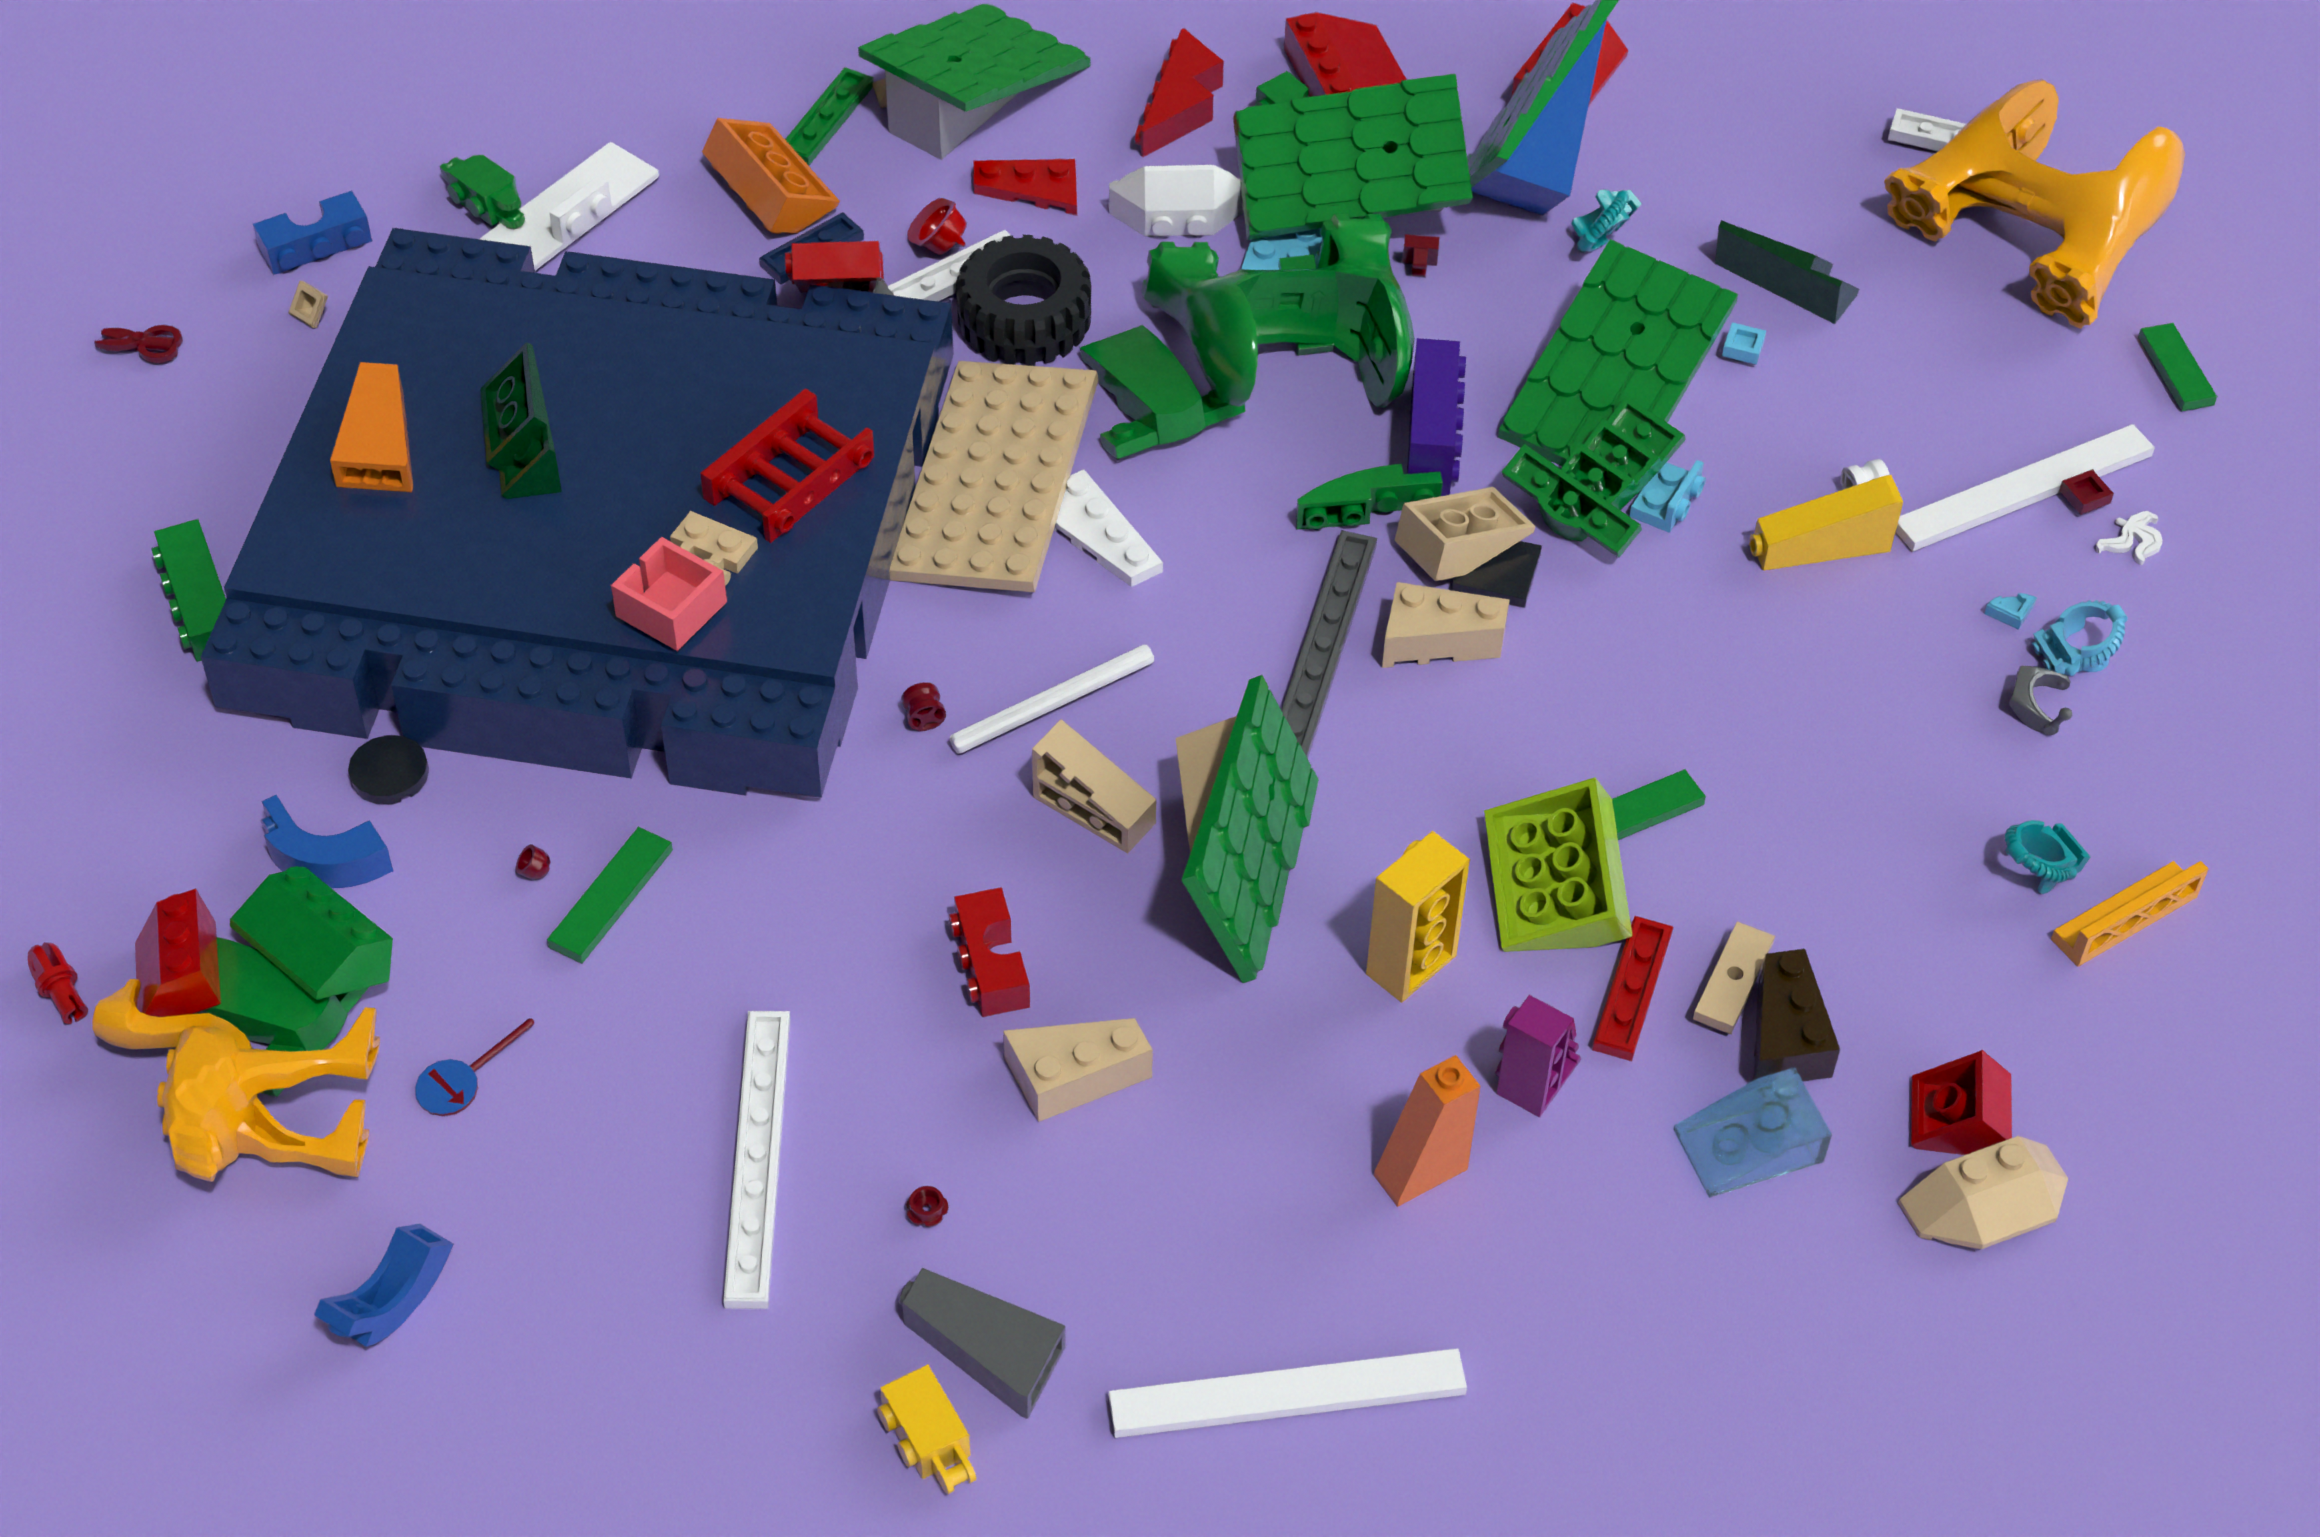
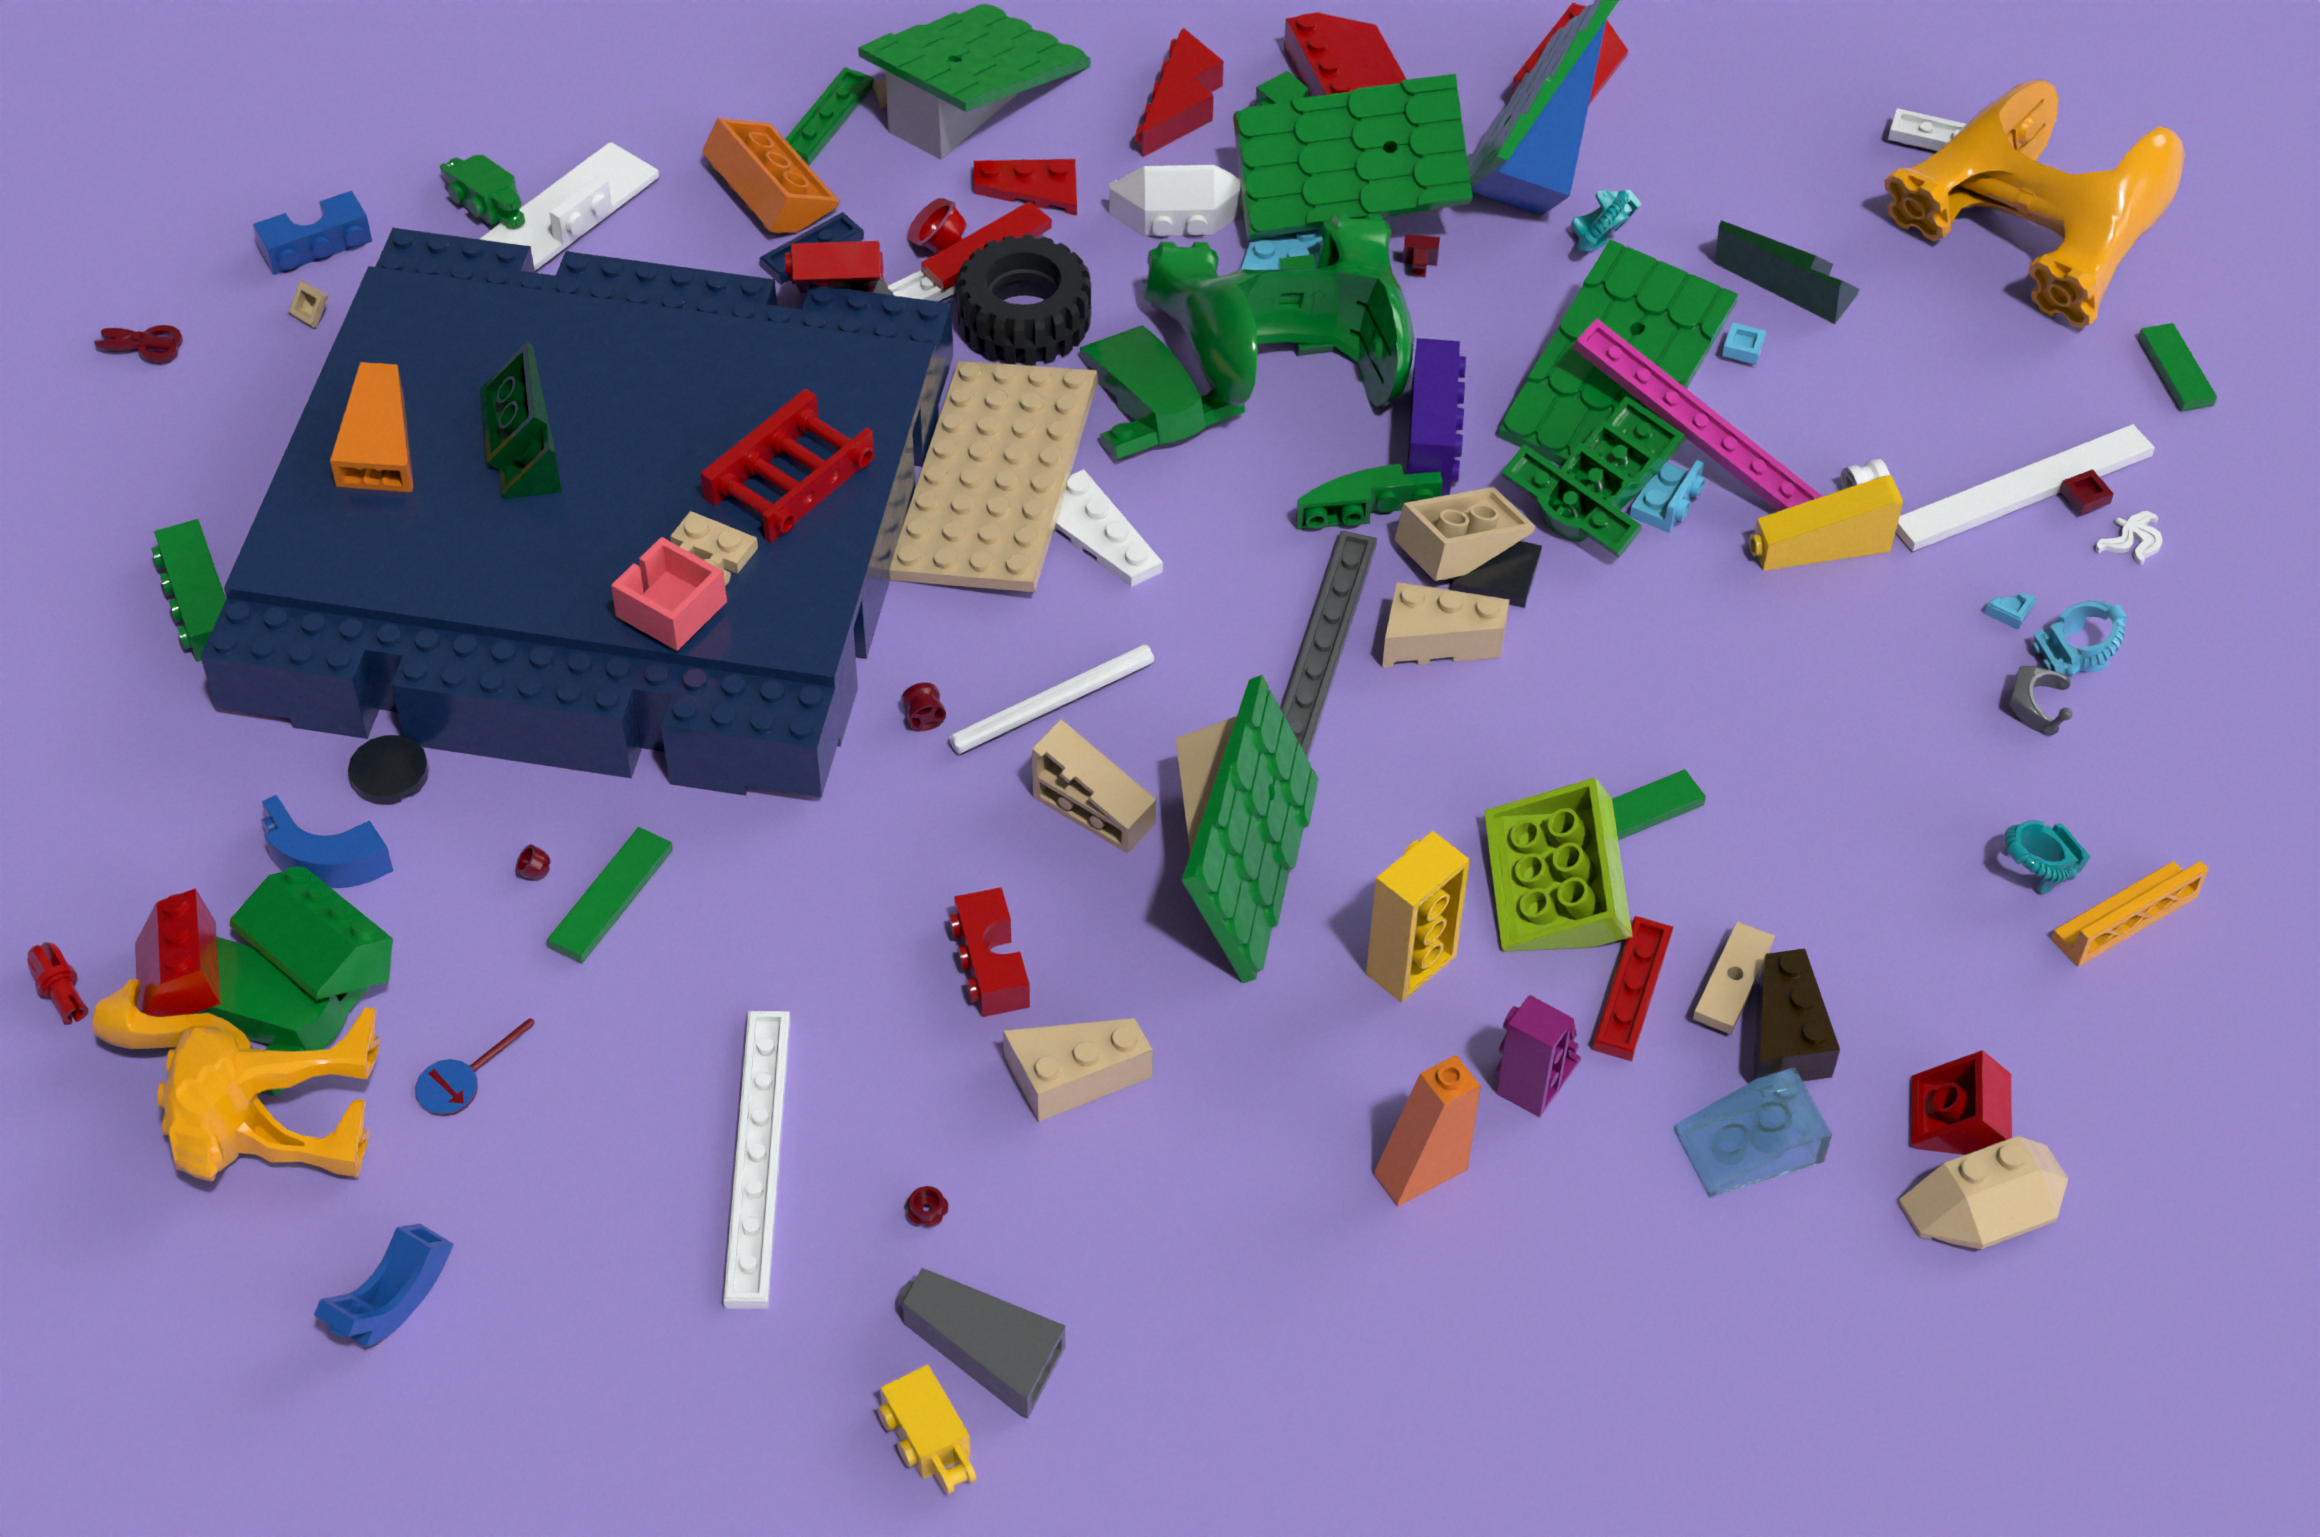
(945, 265): none -> red tile
(1287, 1393): white tile -> none
(1692, 417): none -> dark pink plate

